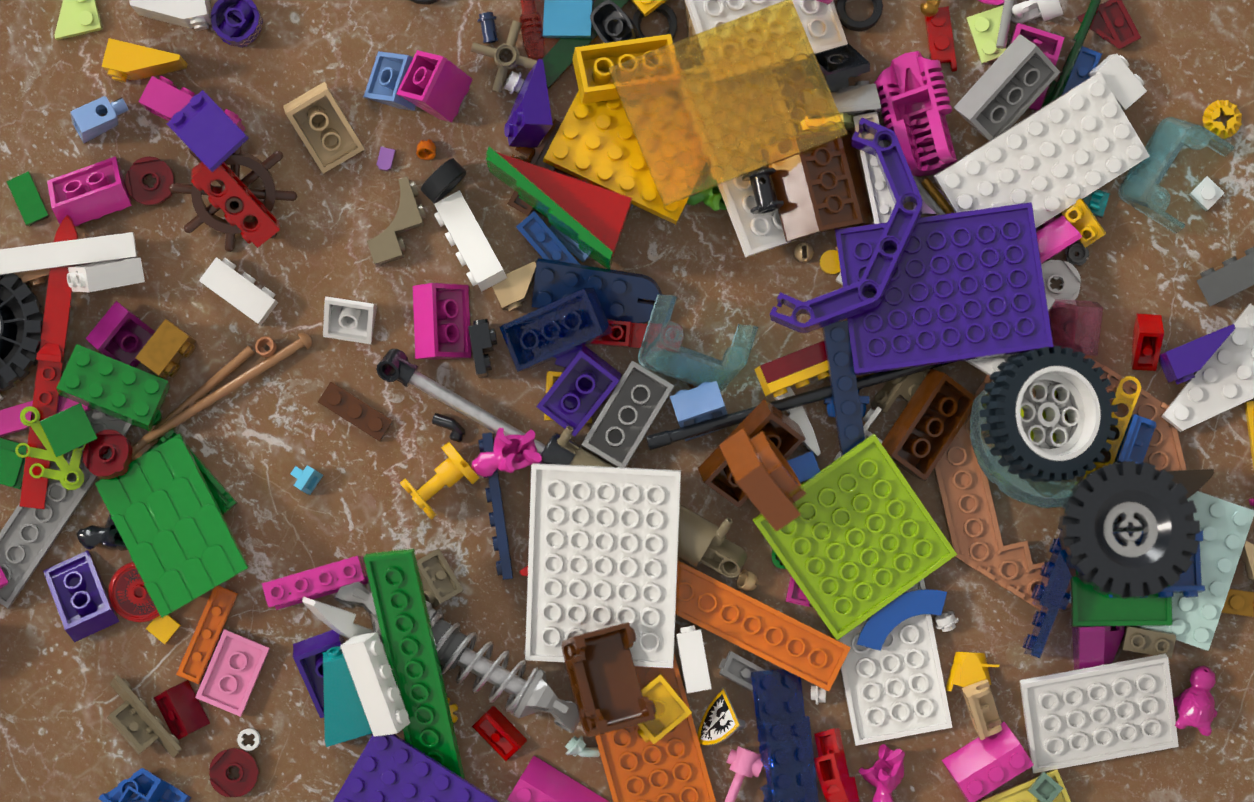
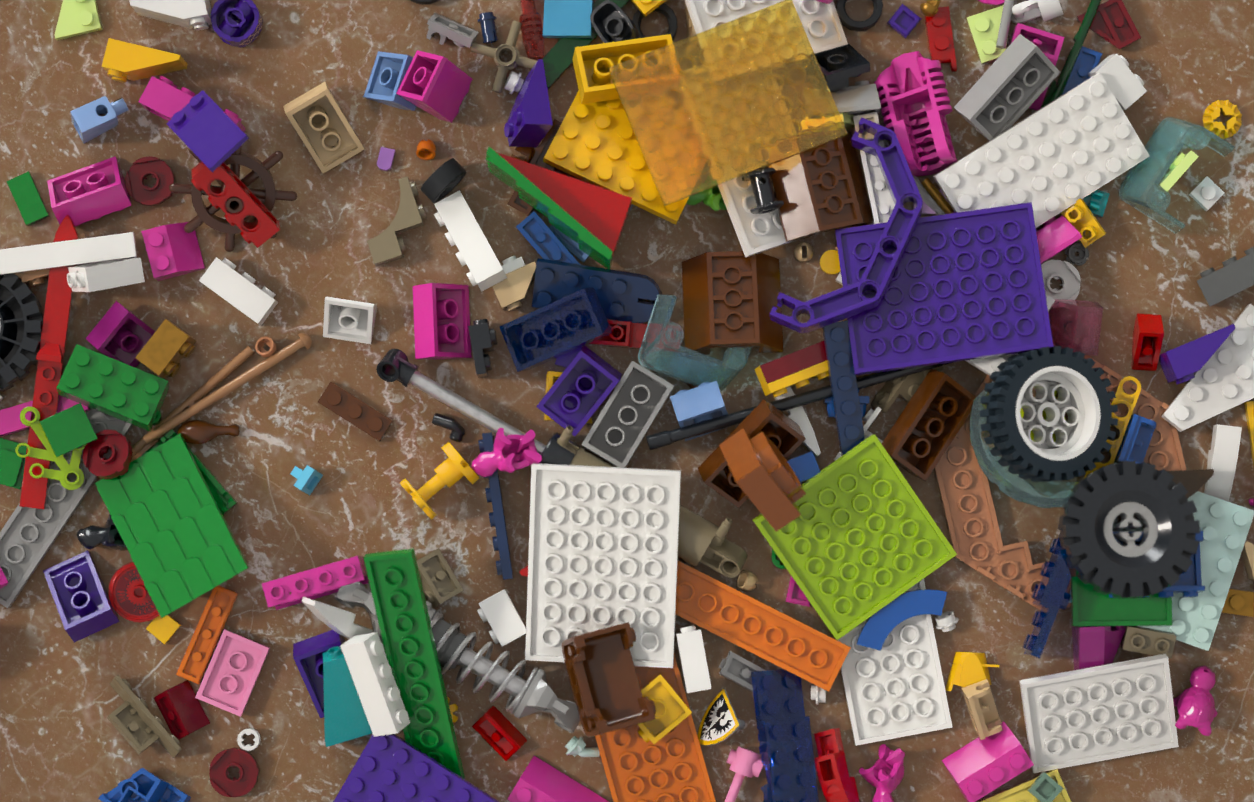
(172, 251): none -> dark pink slope
(202, 431): none -> reddish brown piece
(460, 34): none -> light grey plate
(502, 617): none -> white brick
(512, 263): none -> white plate
(731, 301): none -> reddish brown slope
(904, 21): none -> dark purple tile
(1177, 169): none -> yellowish green wing
(1223, 460): none -> white slope

